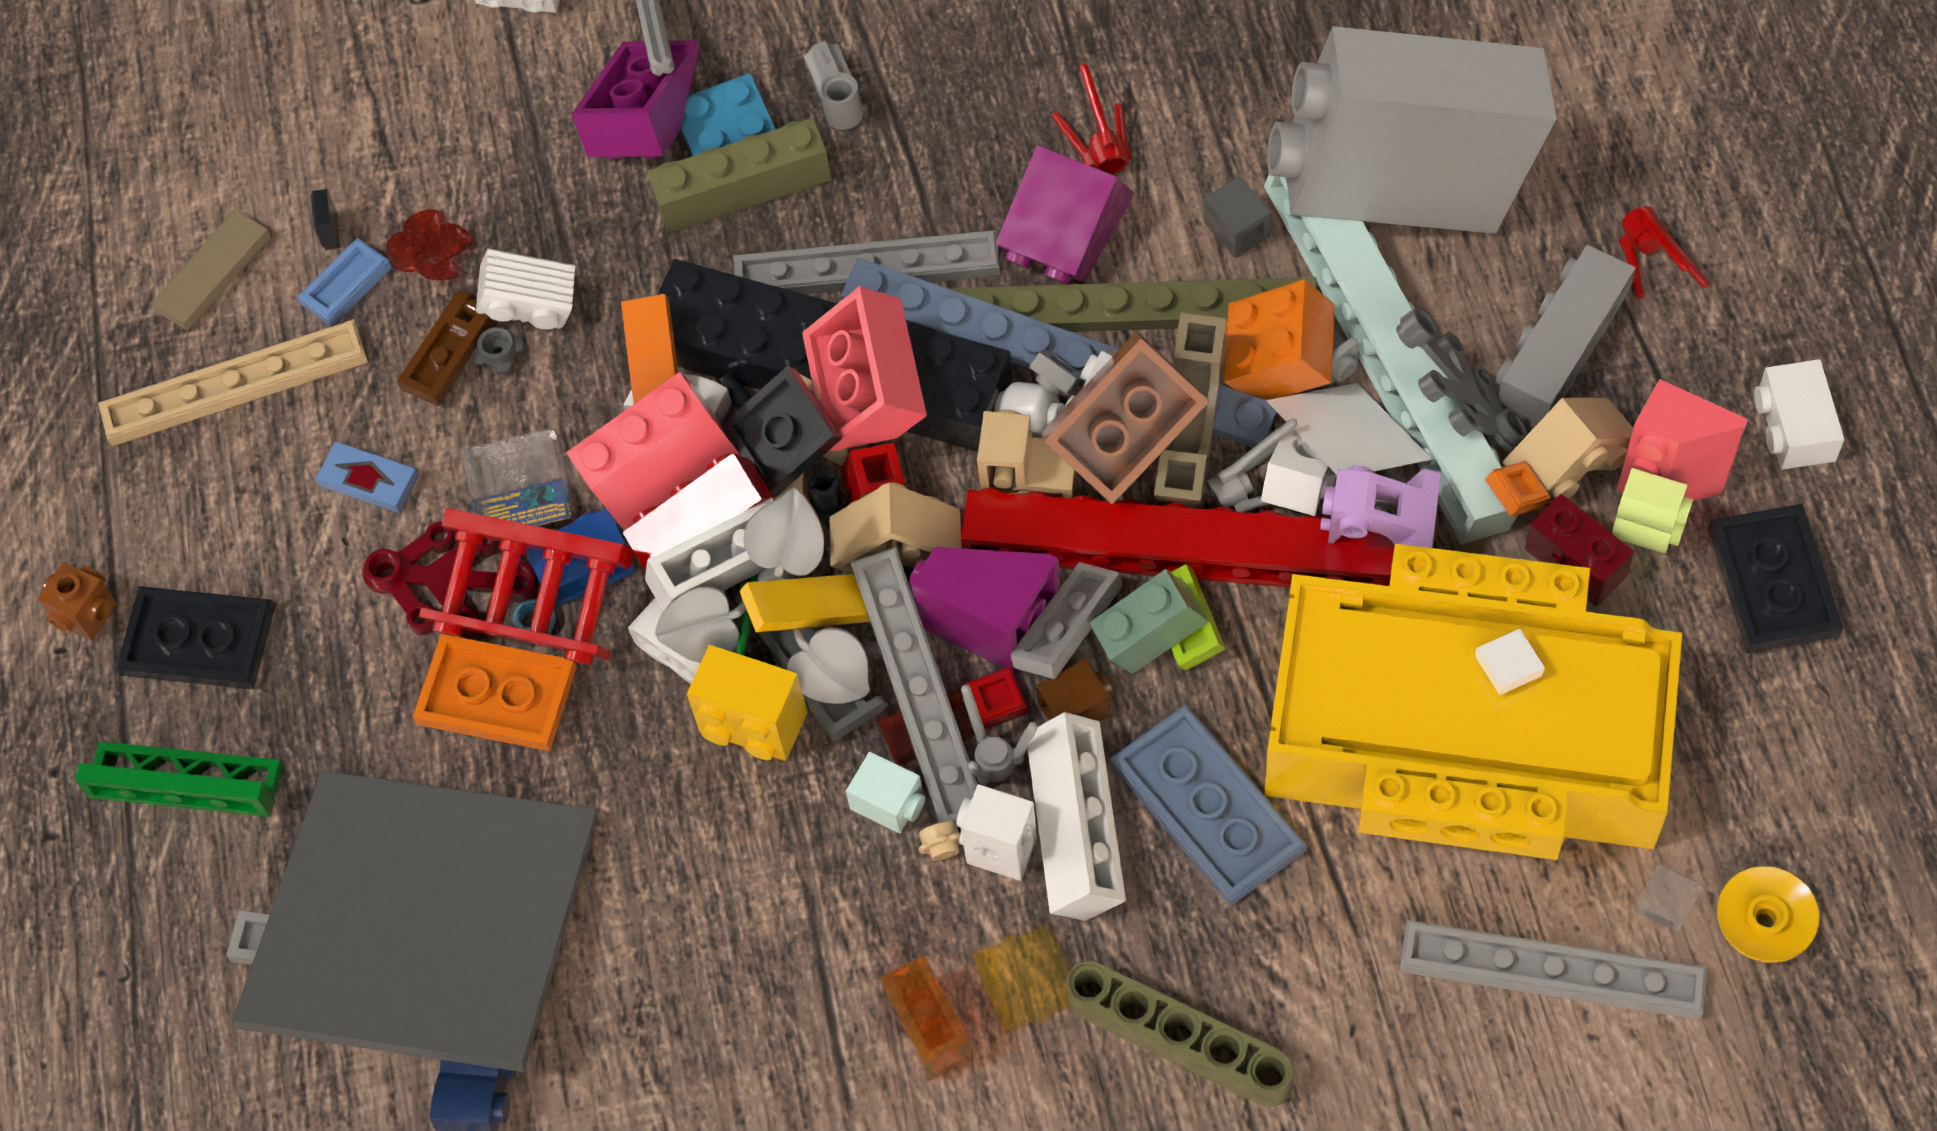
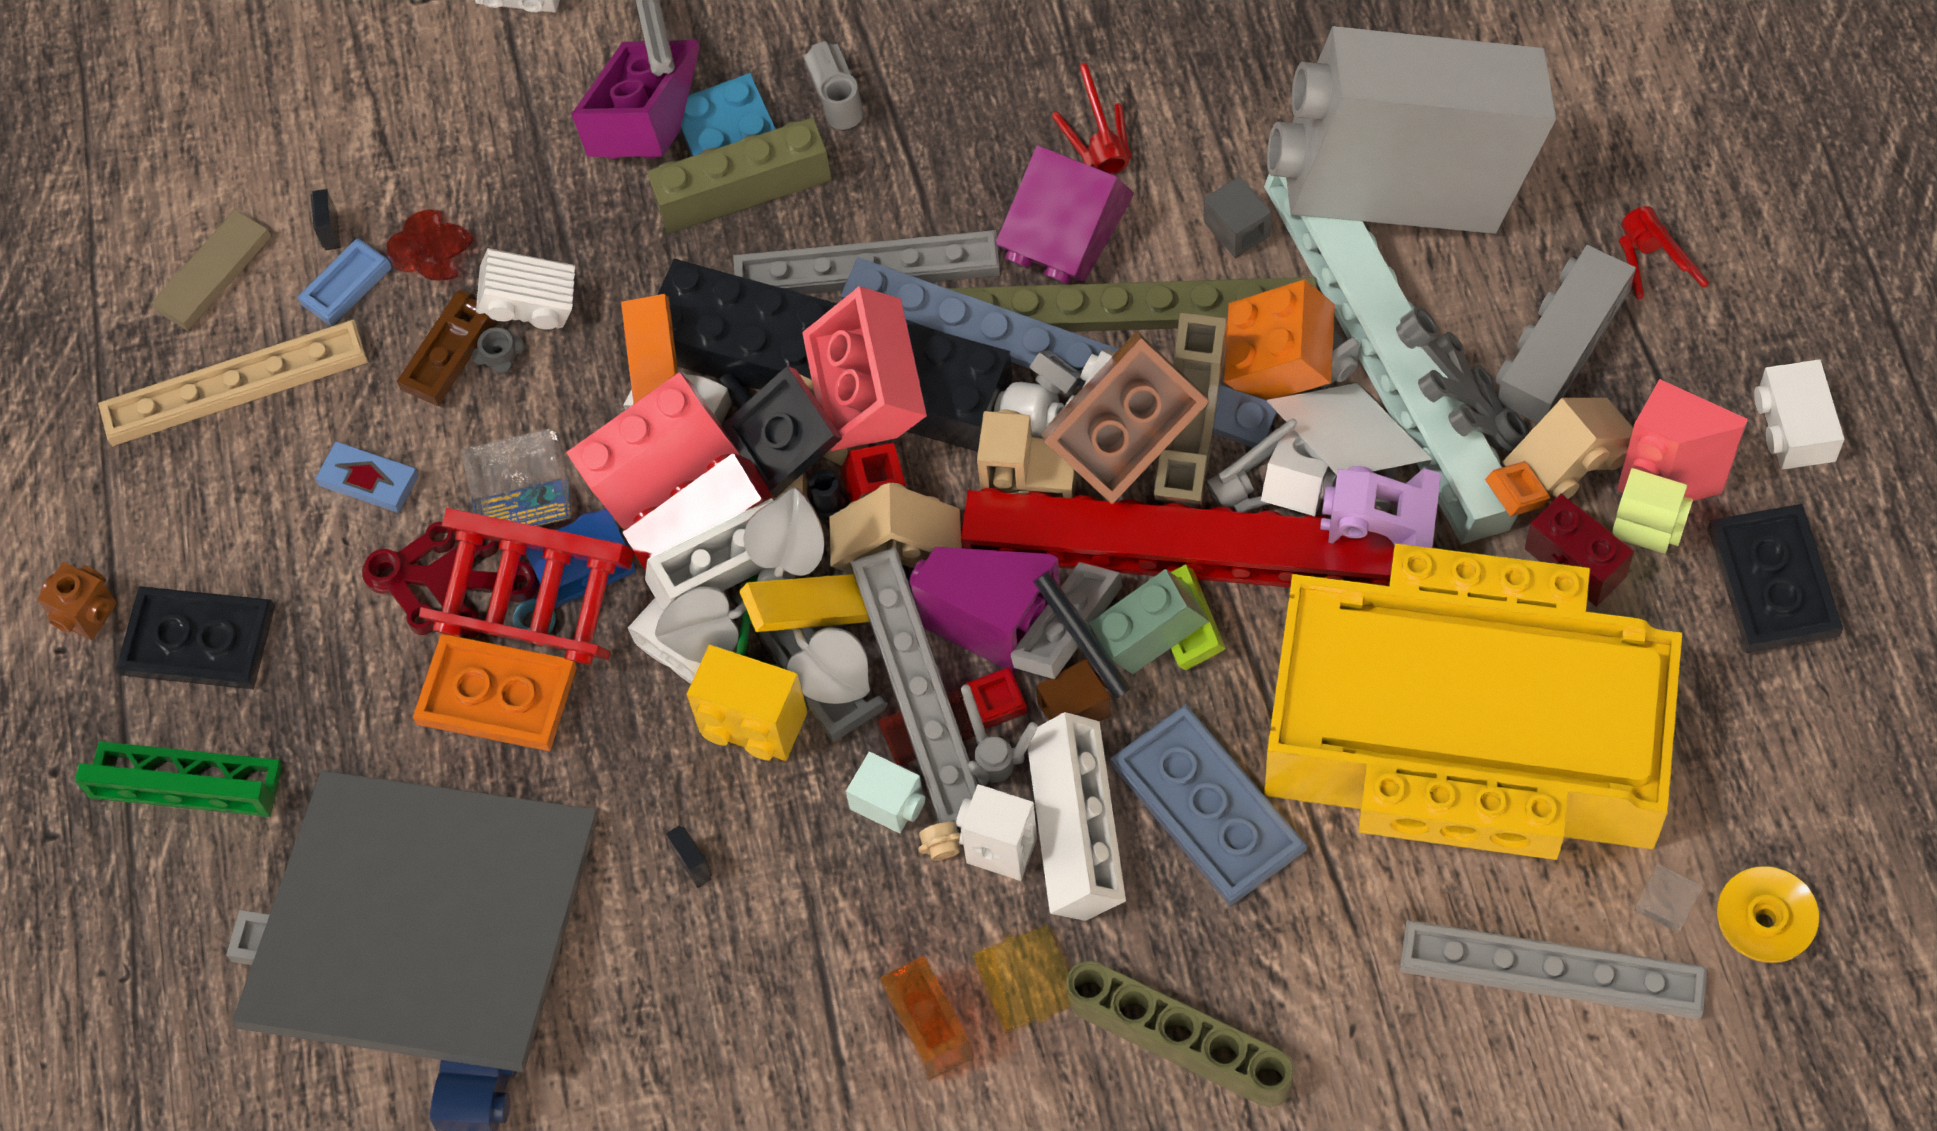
(689, 855): none -> black tile
(1082, 634): none -> black bar
(1509, 661): white tile -> none

